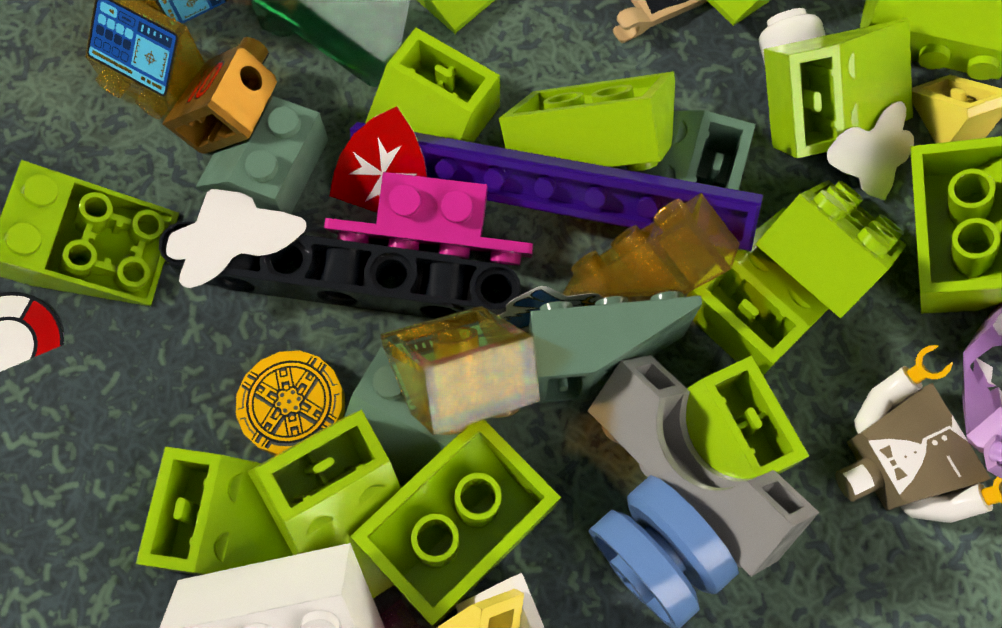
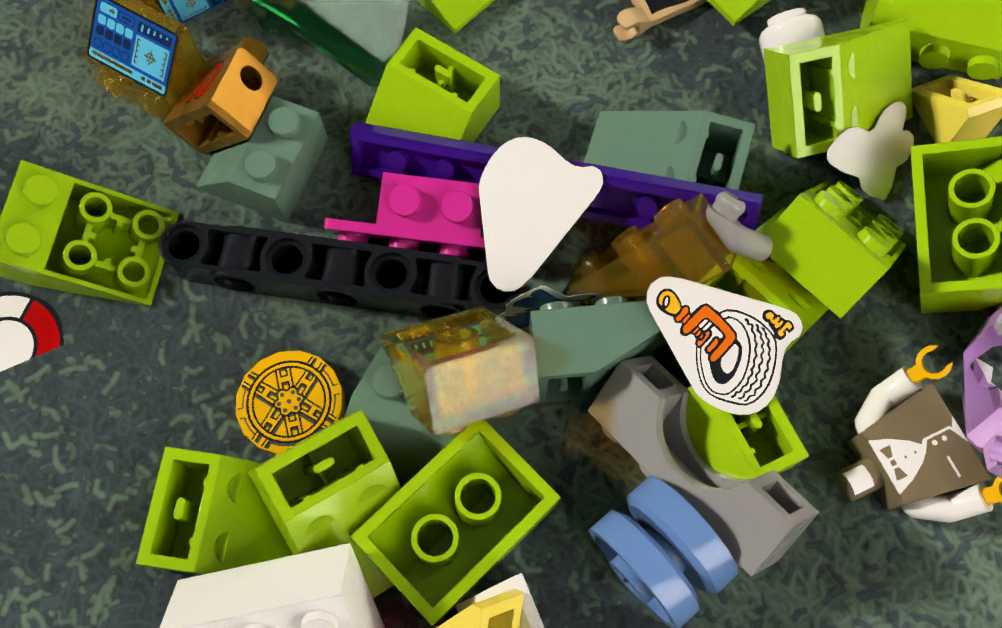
(225, 229): white sticker -> none
(377, 147): red sticker -> none
(529, 206): none -> white sticker
(597, 122): lime slope -> none
(724, 341): none -> sticker
(736, 237): none -> light grey arm

